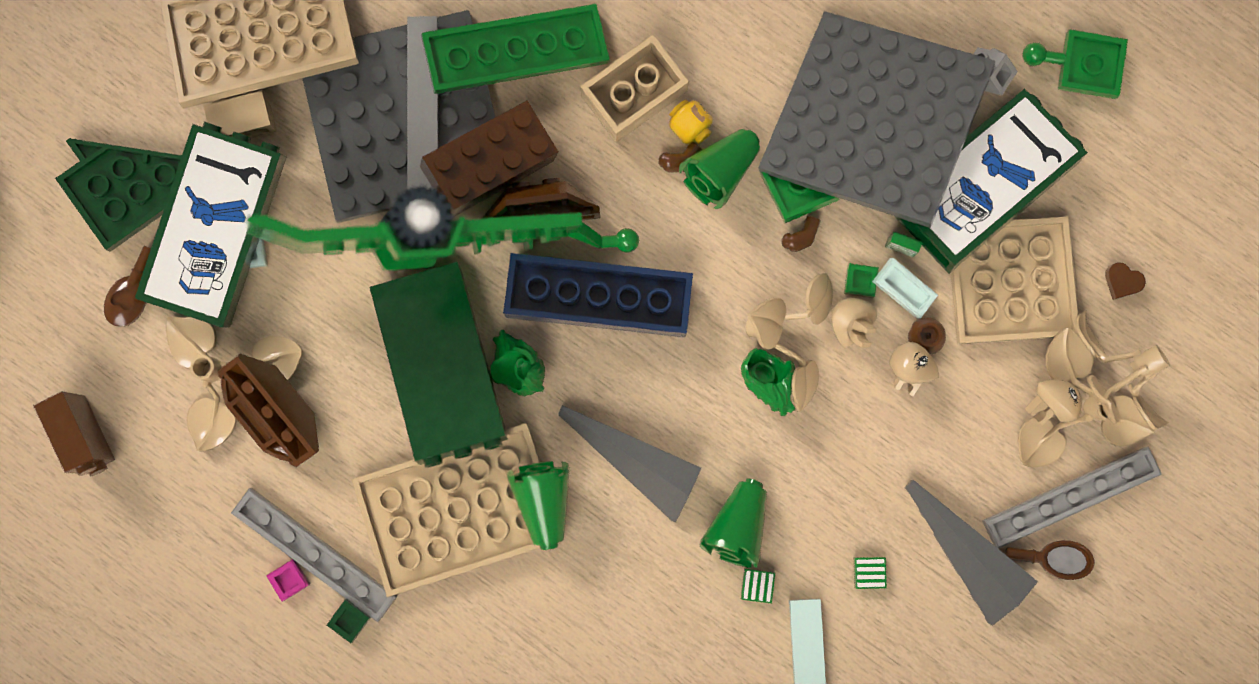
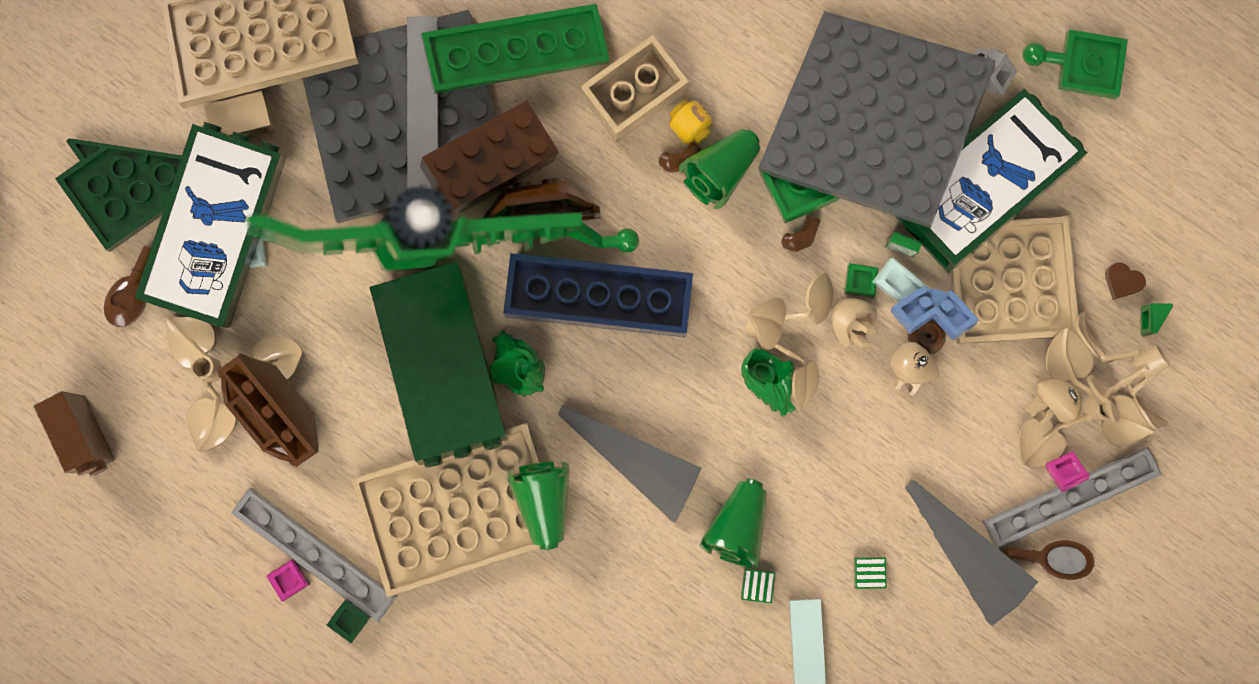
(944, 307): none -> medium blue plate
(1067, 471): none -> dark pink tile
(1153, 317): none -> green slope

